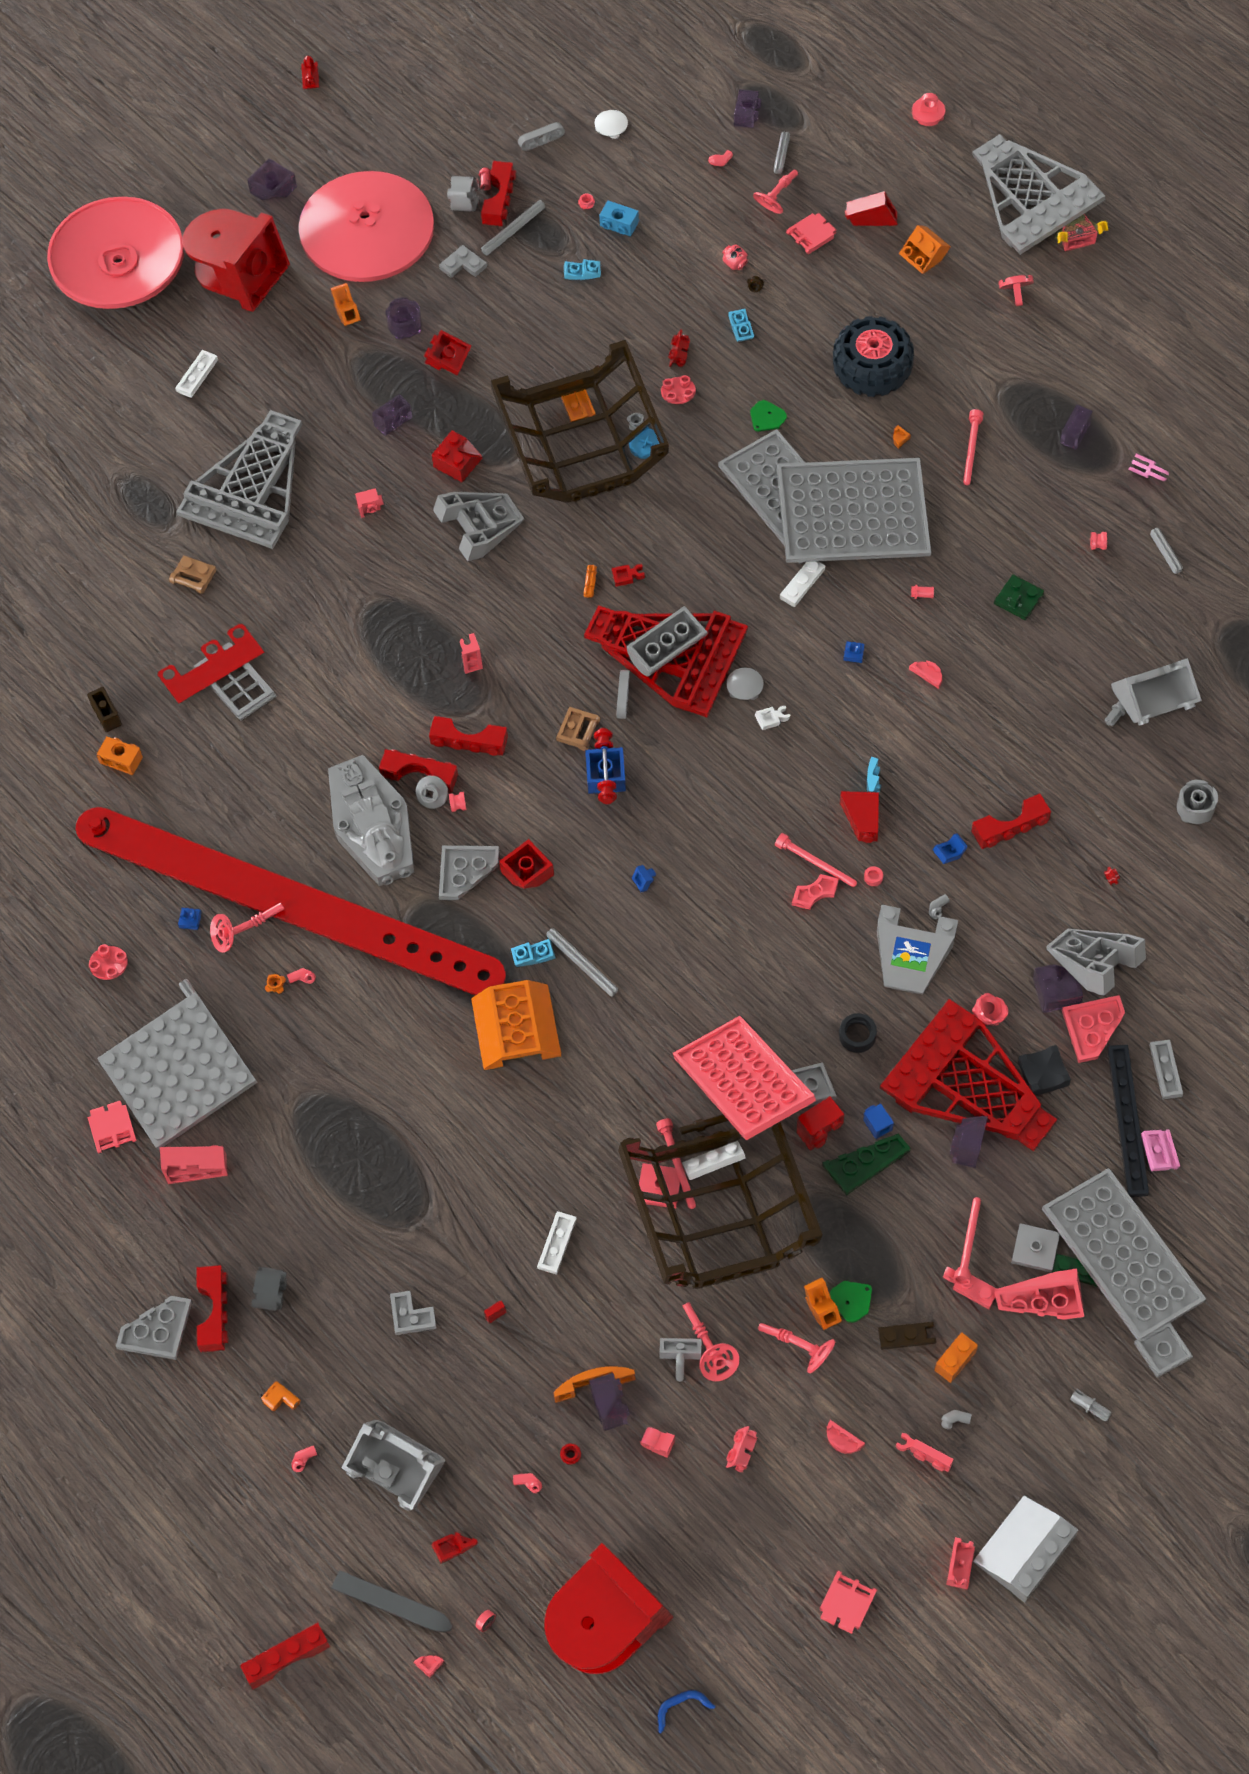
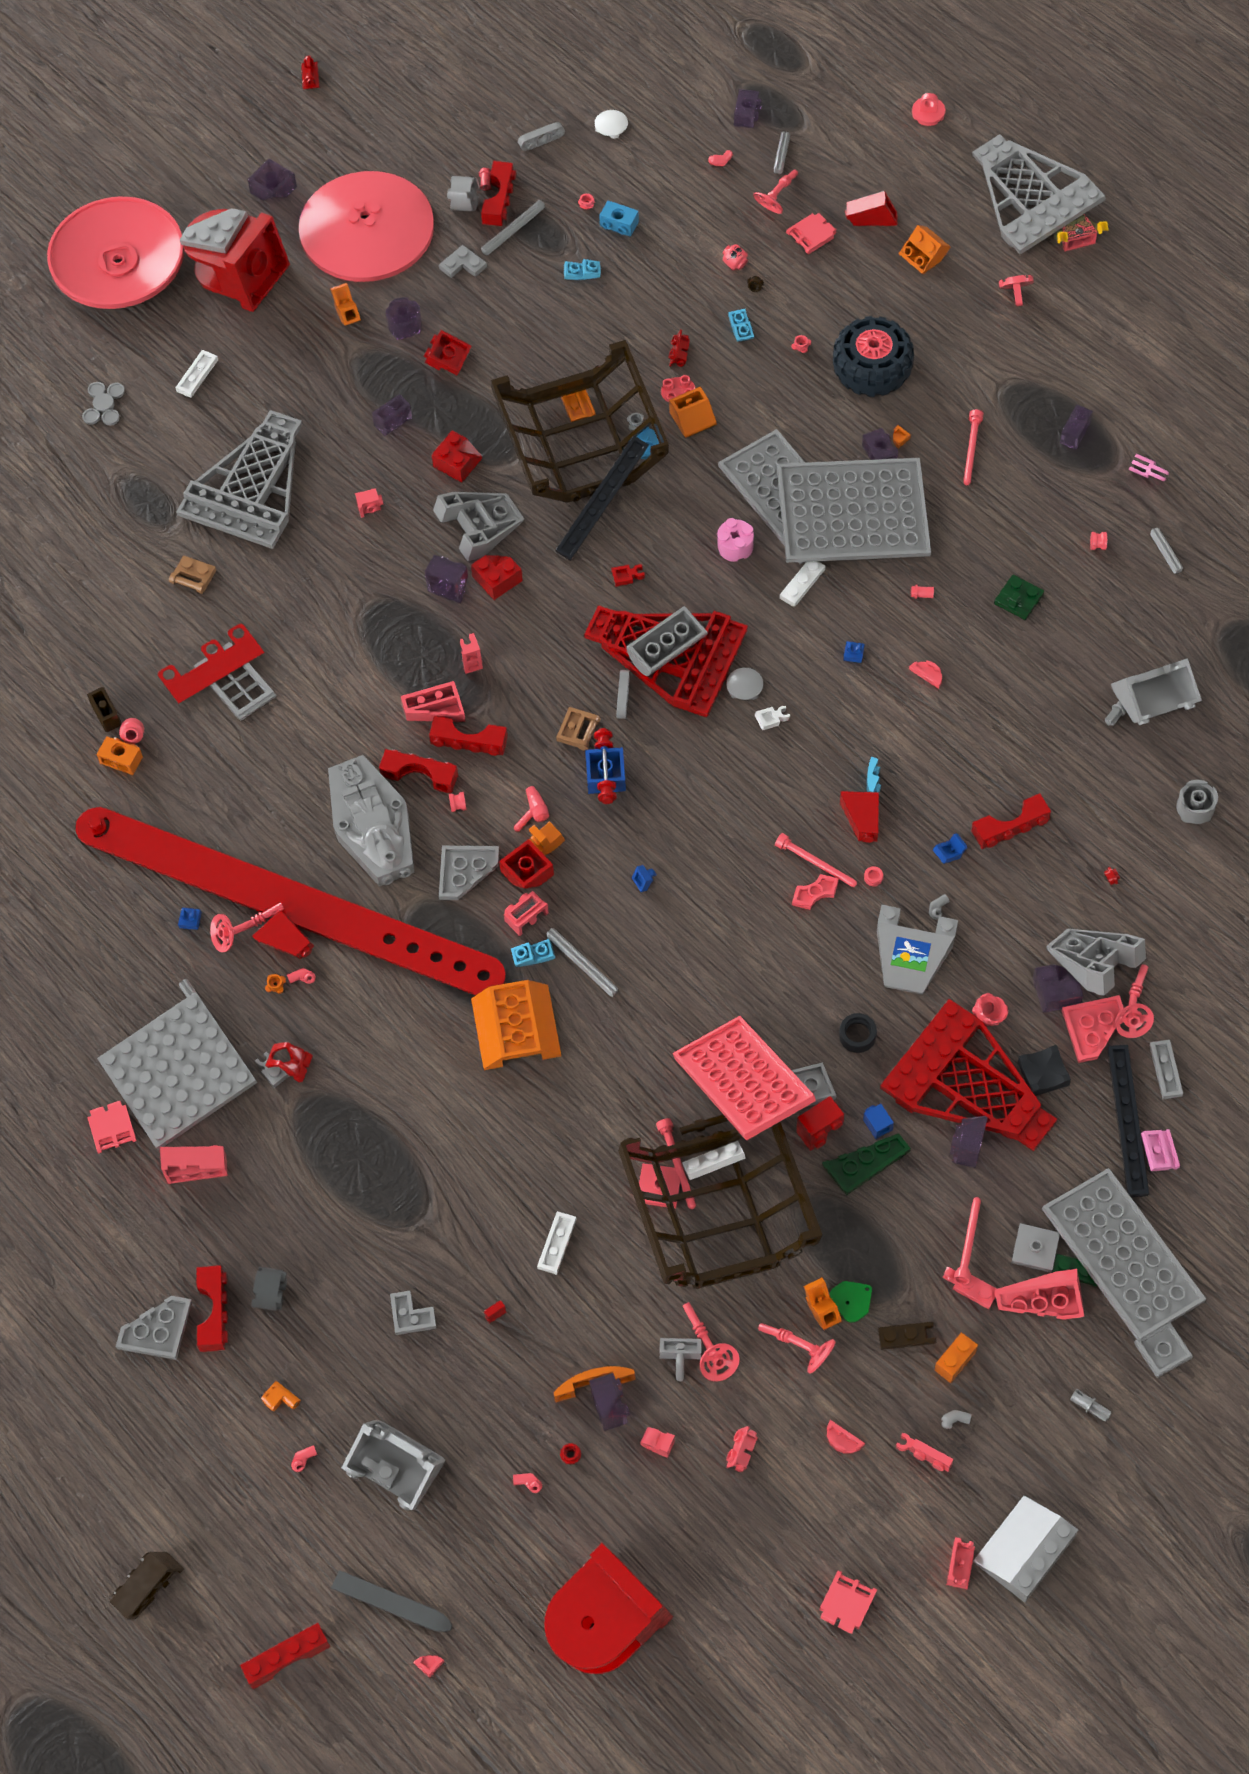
(103, 403): none -> light grey piece
(108, 962): coral dish -> none
(131, 731): none -> coral head
(144, 1583): none -> dark brown wedge
(215, 232): none -> light grey plate
(273, 1075): none -> light grey plate
(284, 936): none -> red slope
(296, 1066): none -> red piece
(434, 701): none -> coral wedge
(439, 789): light grey piece -> none
(446, 578): none -> clear purple slope
(452, 1546): red slope -> none
(485, 1620): coral tile -> none
(496, 574): none -> red slope
(525, 911): none -> coral window
(537, 810): none -> coral piece
(546, 838): none -> orange brick
(590, 581): orange axle -> none
(602, 498): none -> black plate
(690, 1694): blue animal -> none
(692, 412): none -> orange slope
(735, 540): none -> bright pink brick
(765, 421): green piece -> none
(801, 339): none -> coral plate
(877, 440): none -> clear purple brick
(1132, 1017): none -> coral dish

